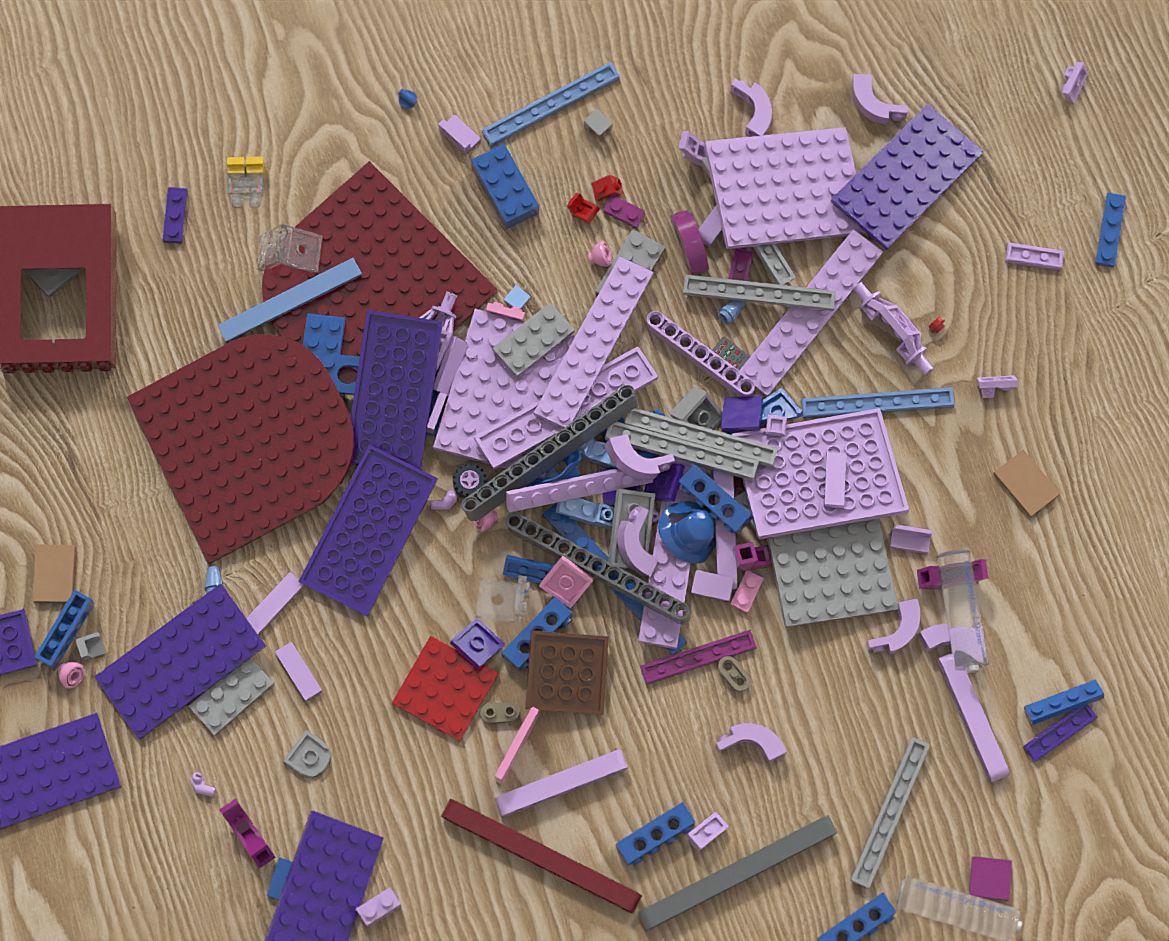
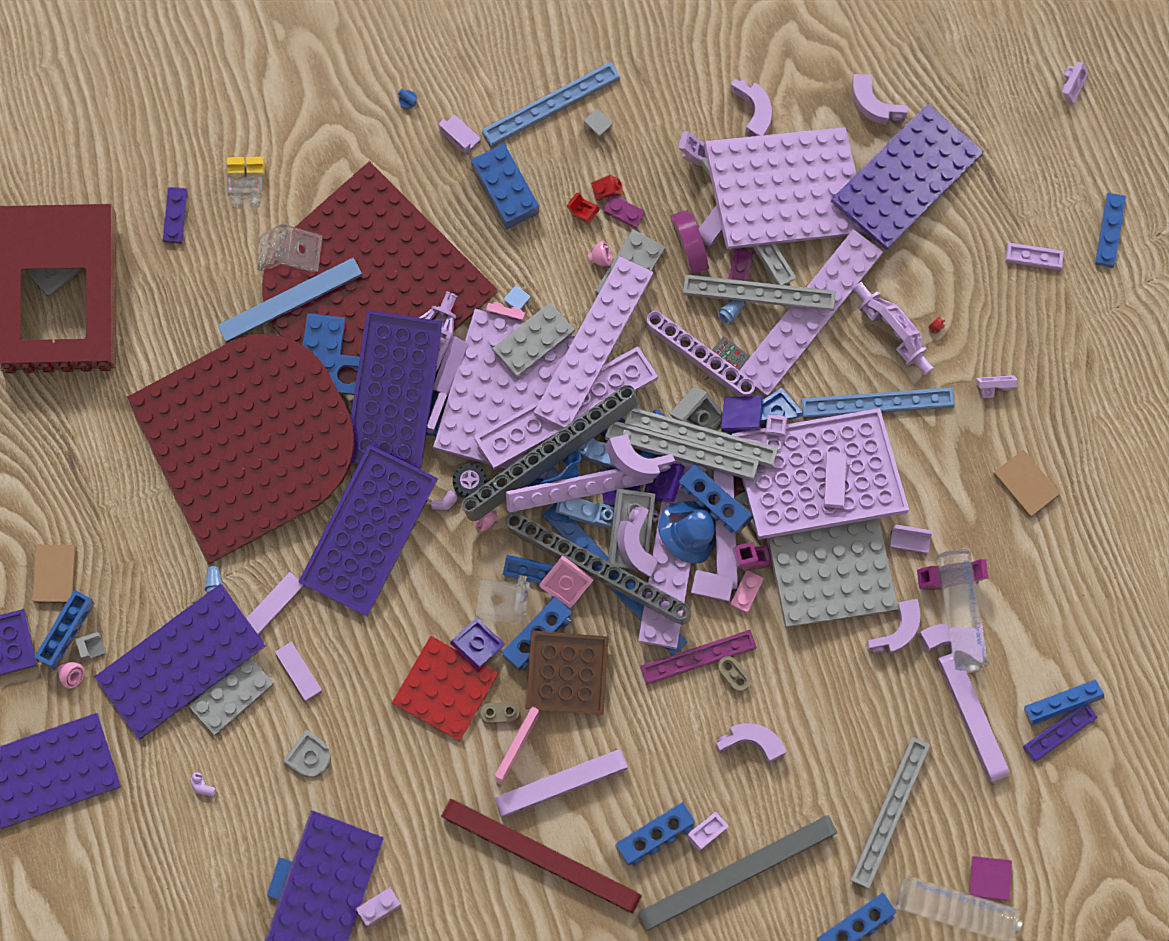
(247, 833): magenta arch -> none

